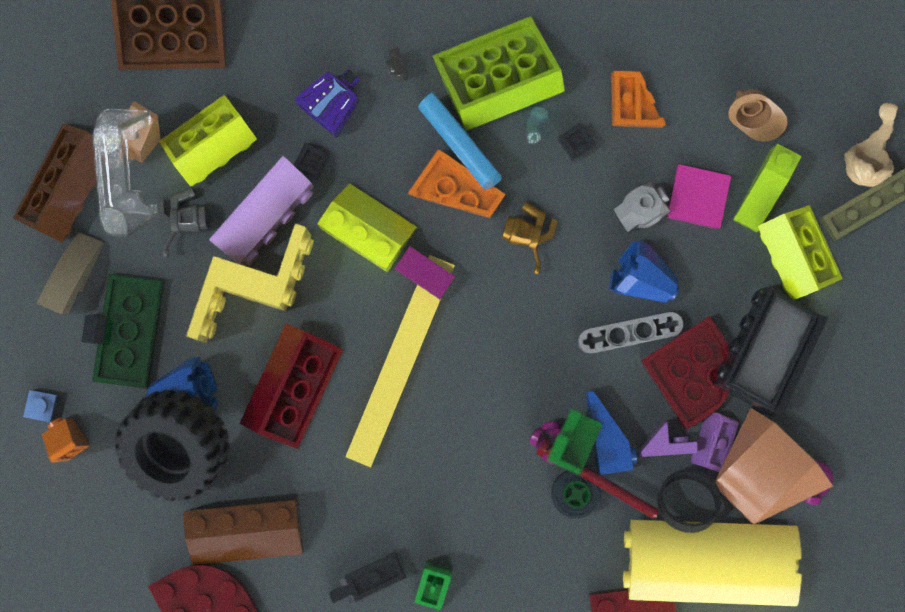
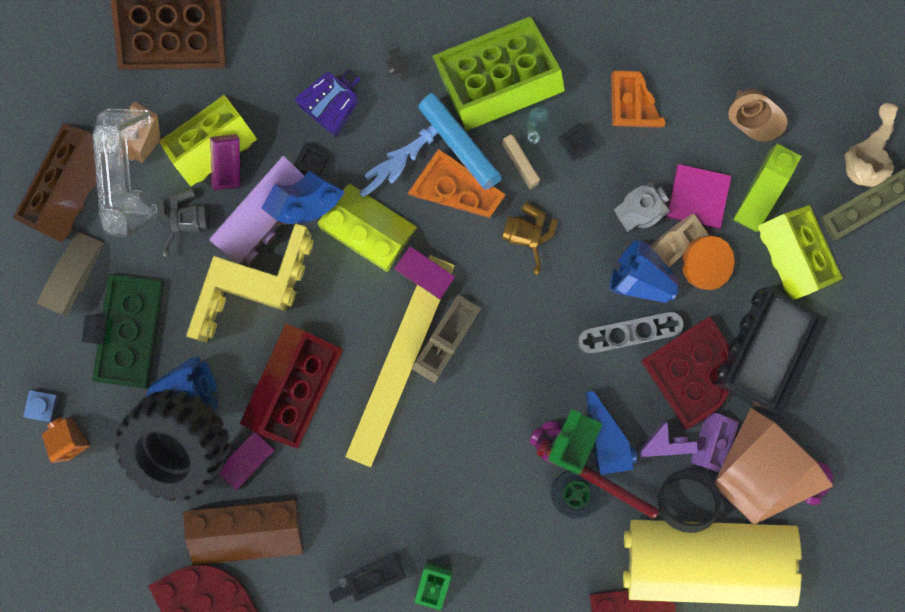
(225, 162): none -> magenta tile
(246, 460): none -> magenta tile
(303, 200): none -> blue brick
(397, 161): none -> light blue piece
(446, 339): none -> dark tan slope
(521, 161): none -> tan tile
(676, 240): none -> tan slope
(708, 262): none -> orange tile

